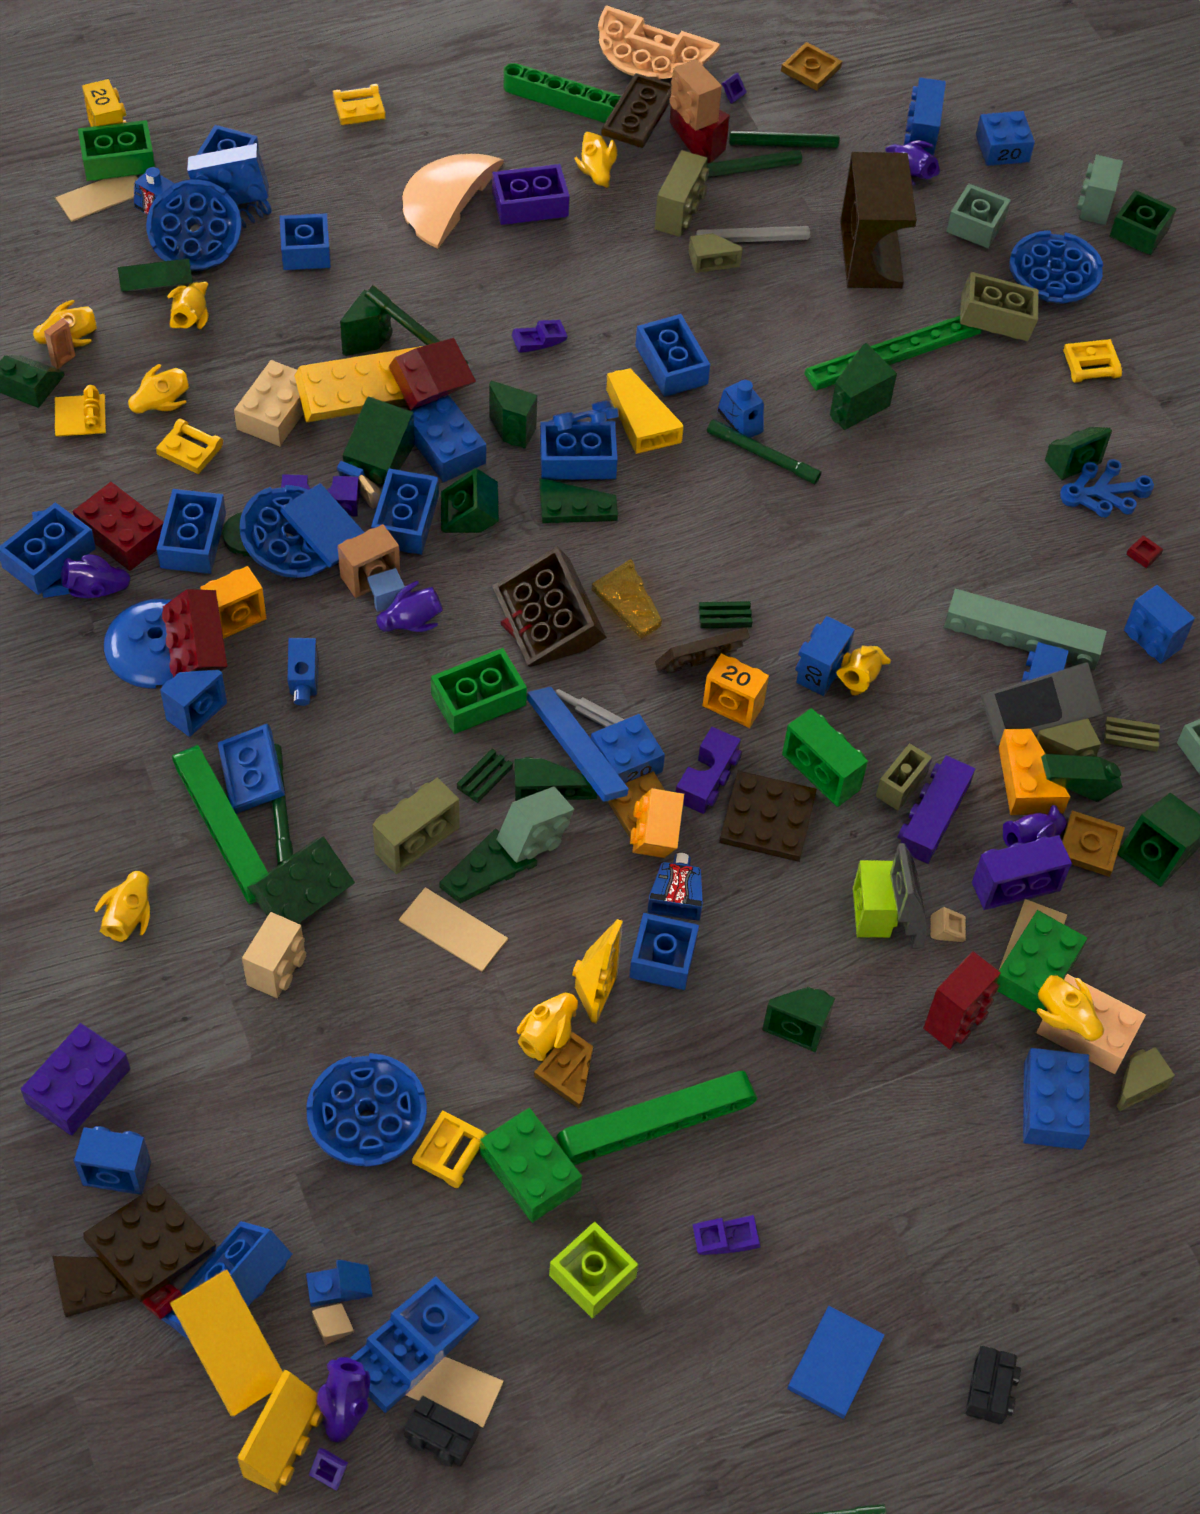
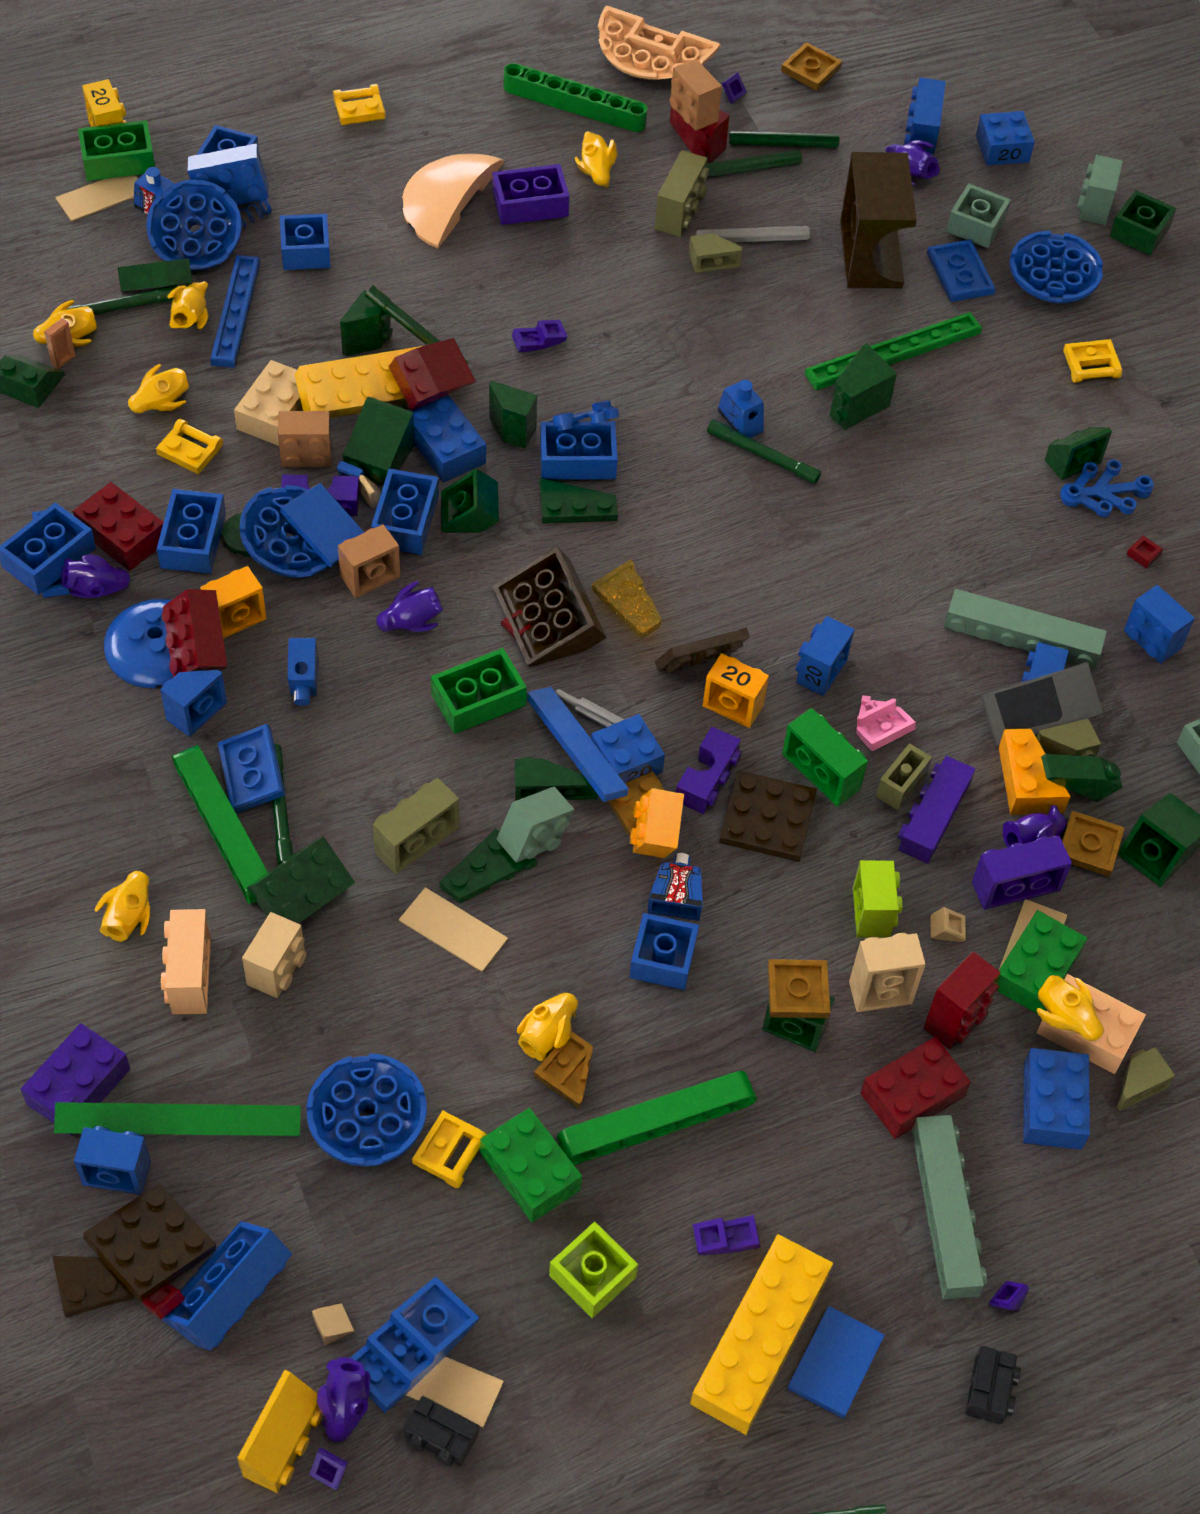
(80, 413): yellow hinge -> none
(158, 295): none -> dark green piece
(179, 1118): none -> green tile
(186, 961): none -> light nougat brick
(228, 1342): yellow tile -> none
(235, 311): none -> blue tile
(305, 439): none -> medium nougat brick
(340, 1284): blue slope -> none
(385, 588): medium blue panel -> none
(477, 769): dark green tile -> none
(598, 971): yellow wedge -> none
(638, 111): dark brown tile -> none
(642, 413): yellow slope -> none
(672, 355): blue brick -> none
(725, 611): dark green tile -> none
(761, 1334): none -> yellow brick
(798, 988): none -> pearl gold plate
(861, 668): yellow animal -> none
(882, 722): none -> bright pink slope
(886, 972): none -> tan brick
(908, 896): dark grey slope -> none
(915, 1086): none -> dark red brick
(948, 1207): none -> sand green brick
(961, 270): none -> blue tile
(999, 306): olive brick -> none
(1010, 1296): none -> dark purple slope
(1131, 730): olive tile -> none

